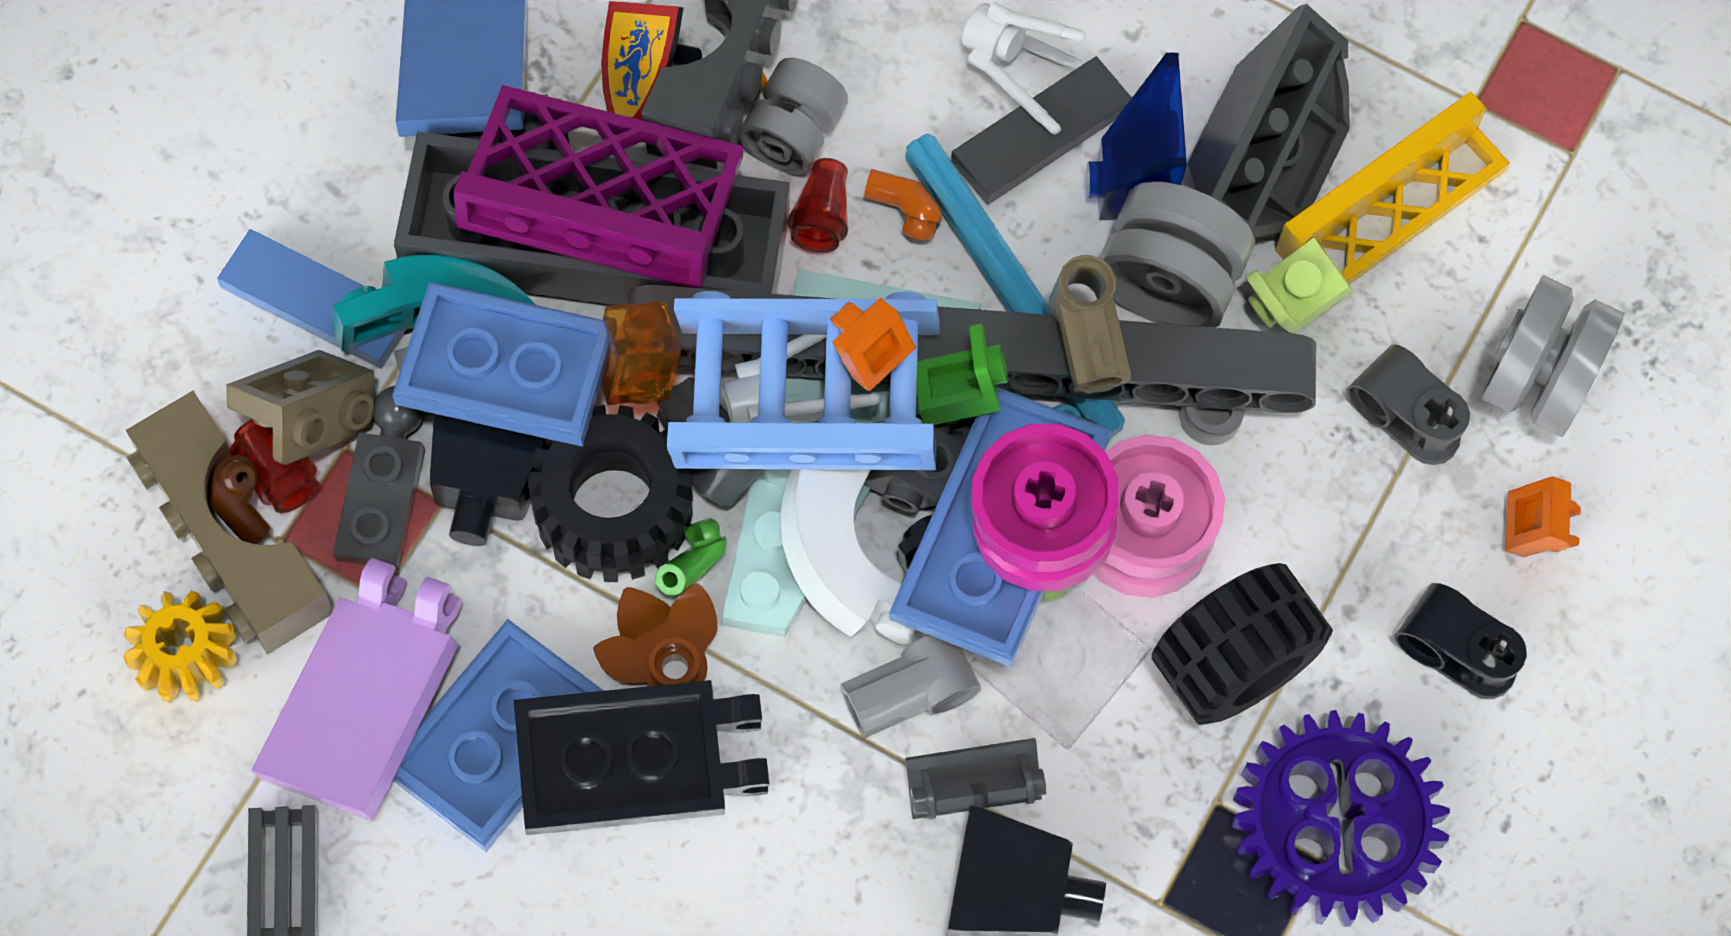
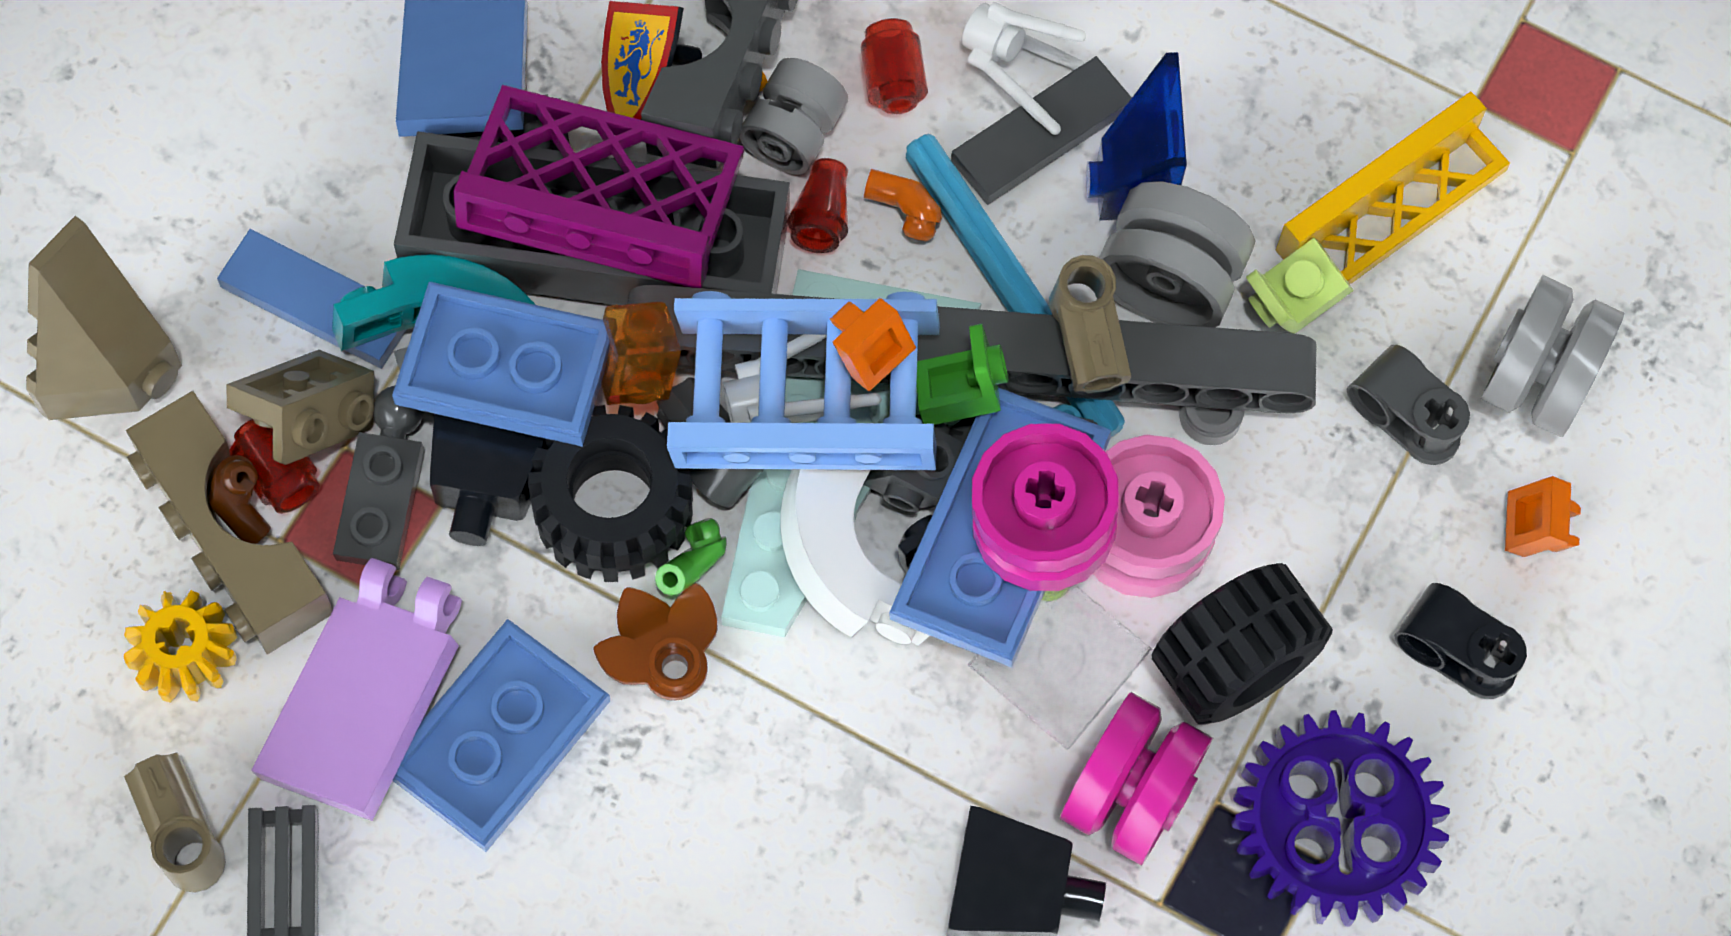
(94, 334): none -> dark tan wedge
(174, 820): none -> dark tan piece
(632, 756): black tile -> none
(893, 66): none -> clear red brick
(924, 678): light grey piece -> none
(974, 777): dark grey hinge -> none
(1131, 775): none -> dark pink wheel
(1277, 124): dark grey wedge -> none

